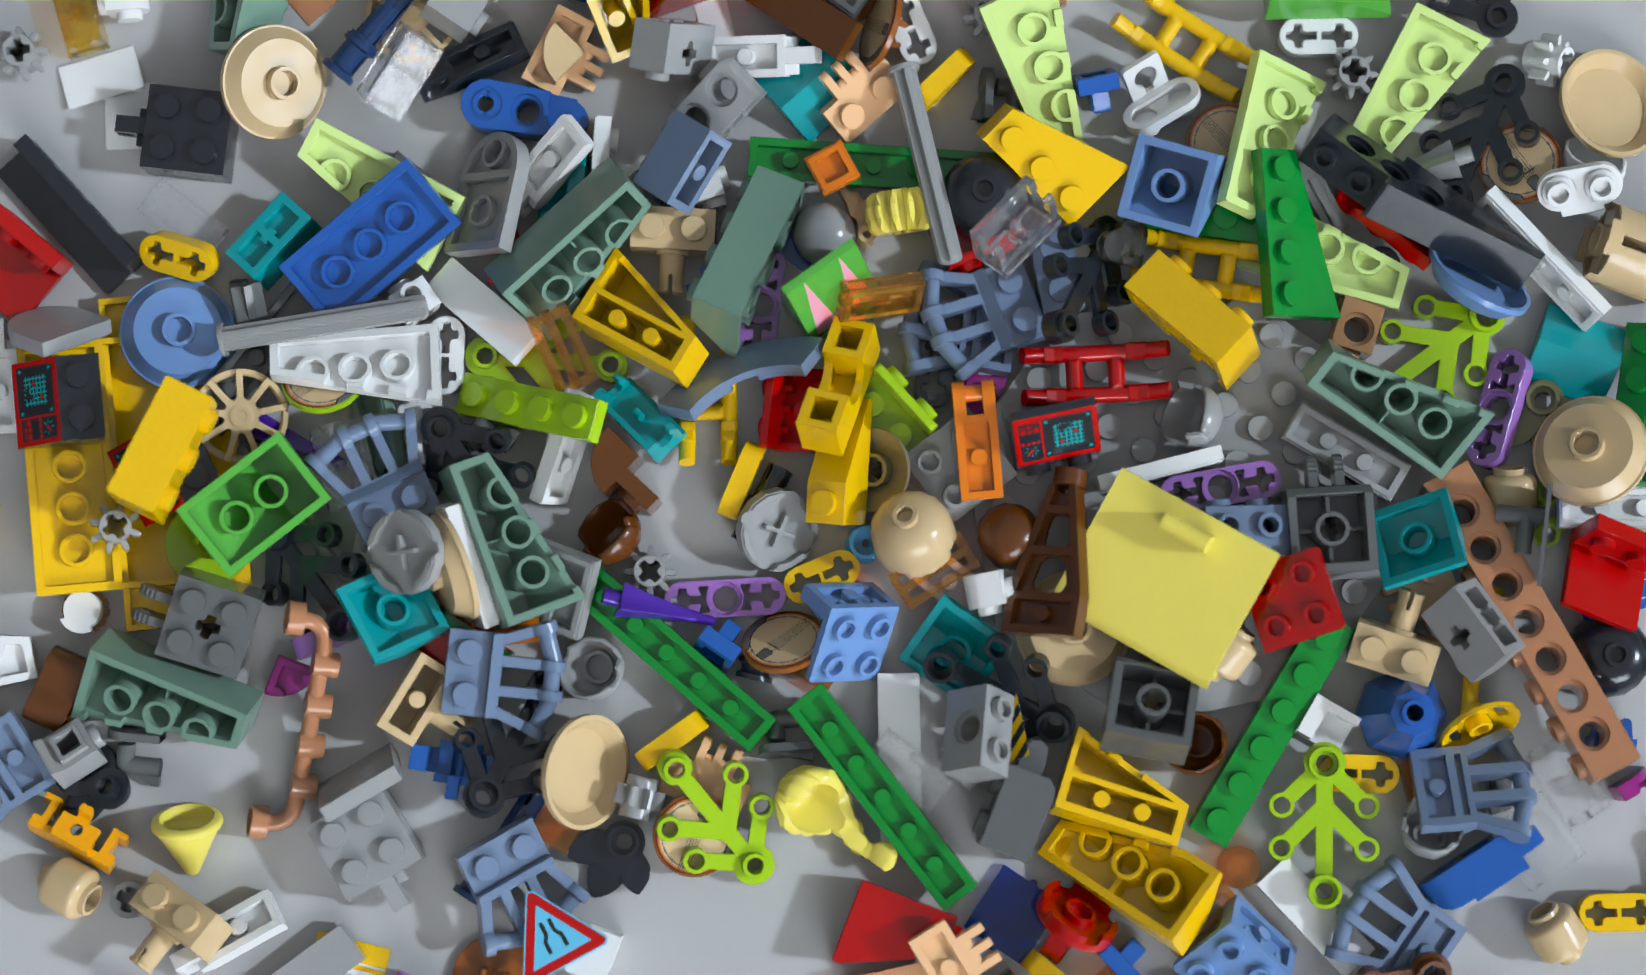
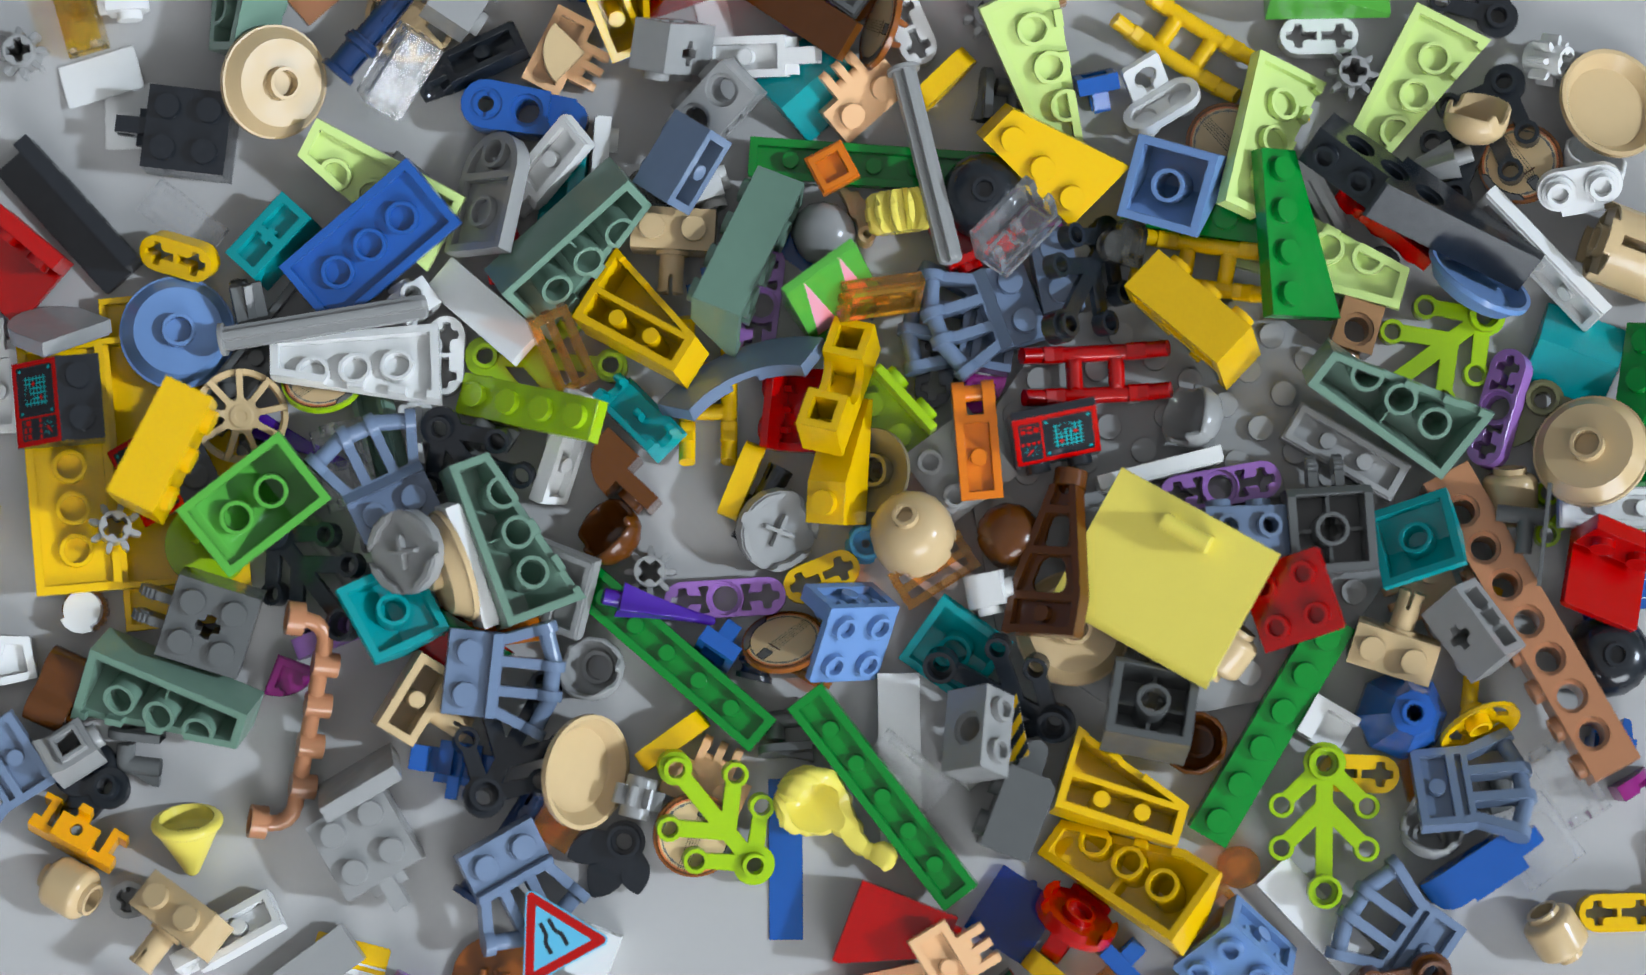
(786, 879): none -> blue sticker
(1477, 118): none -> tan hair

